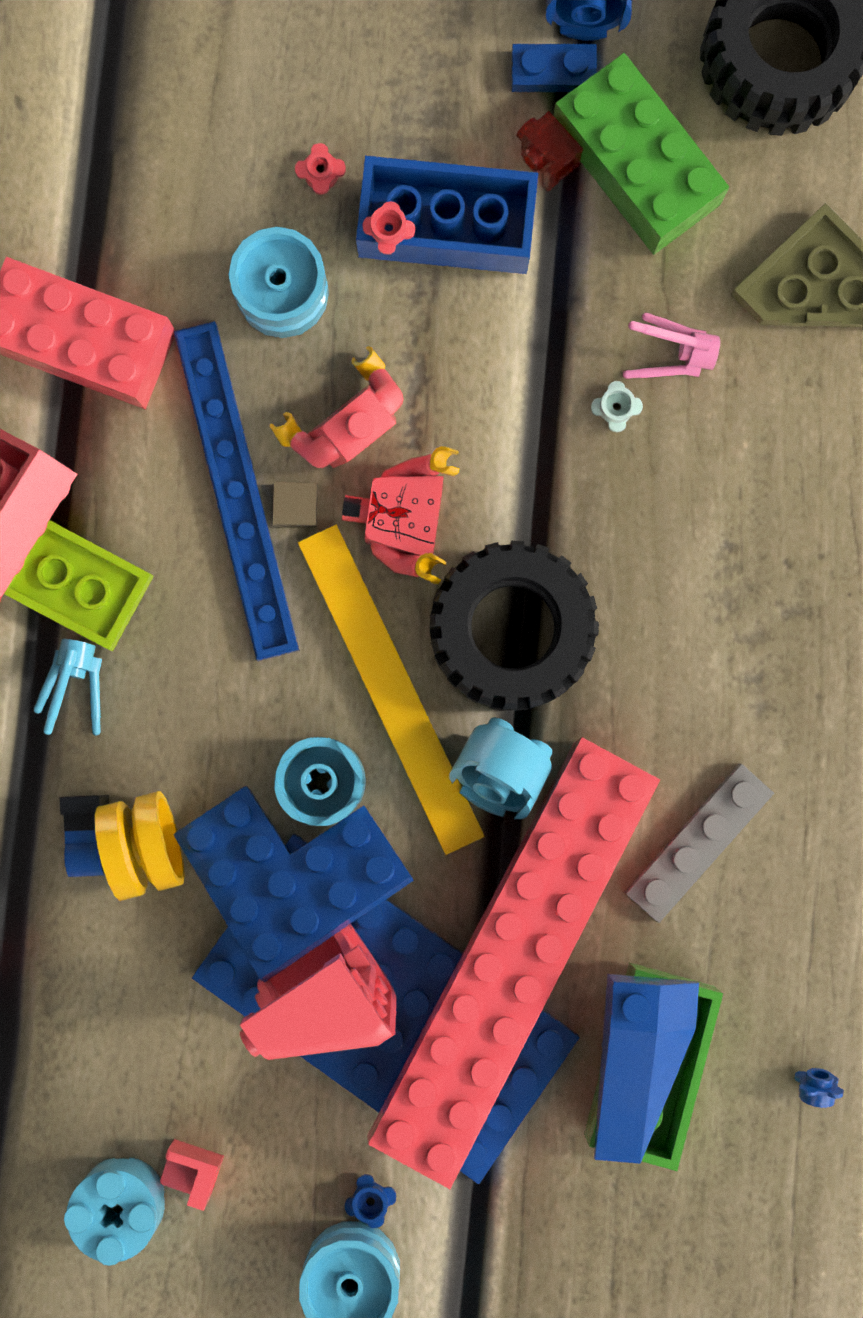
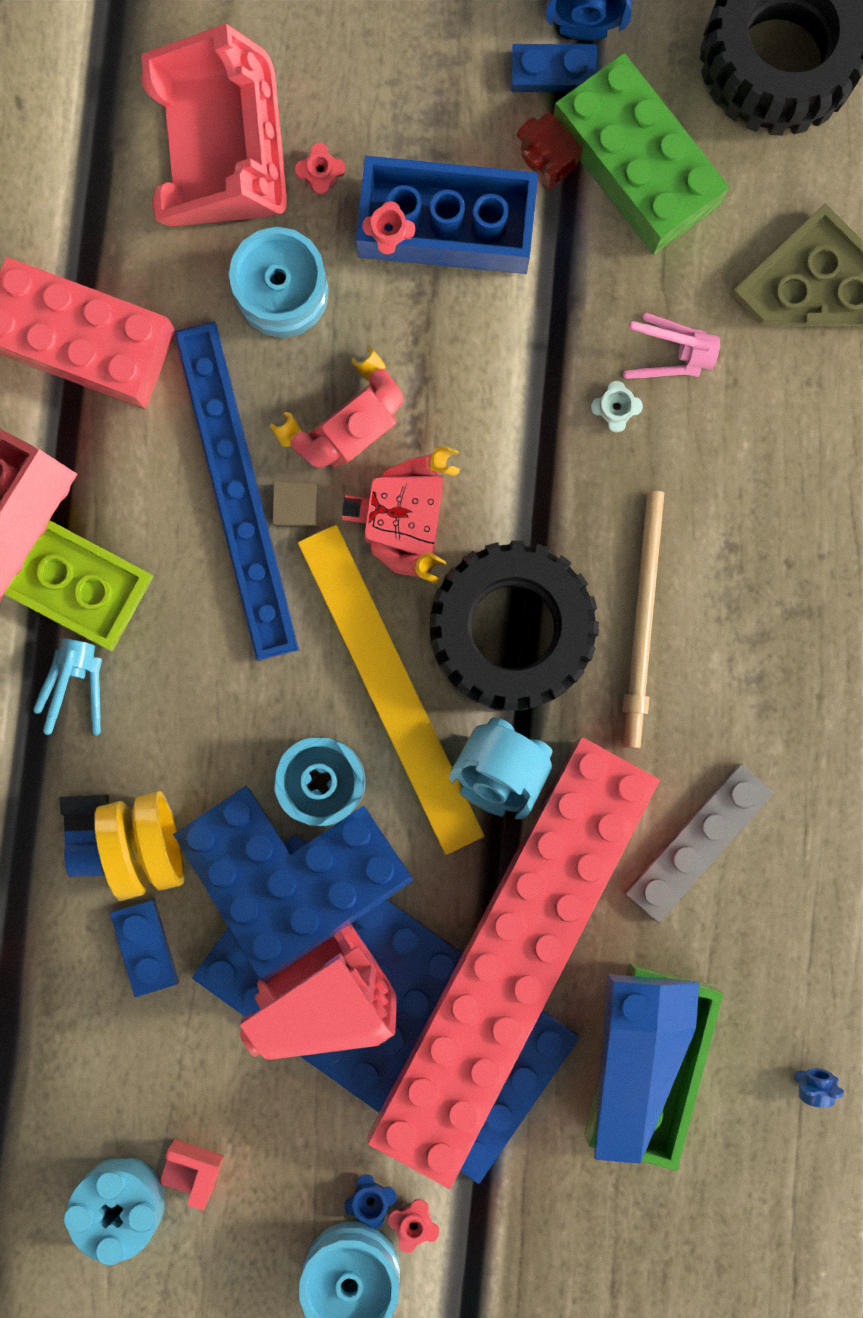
(144, 948): none -> blue plate
(219, 129): none -> coral windscreen
(415, 1212): none -> coral plate
(635, 702): none -> tan bar

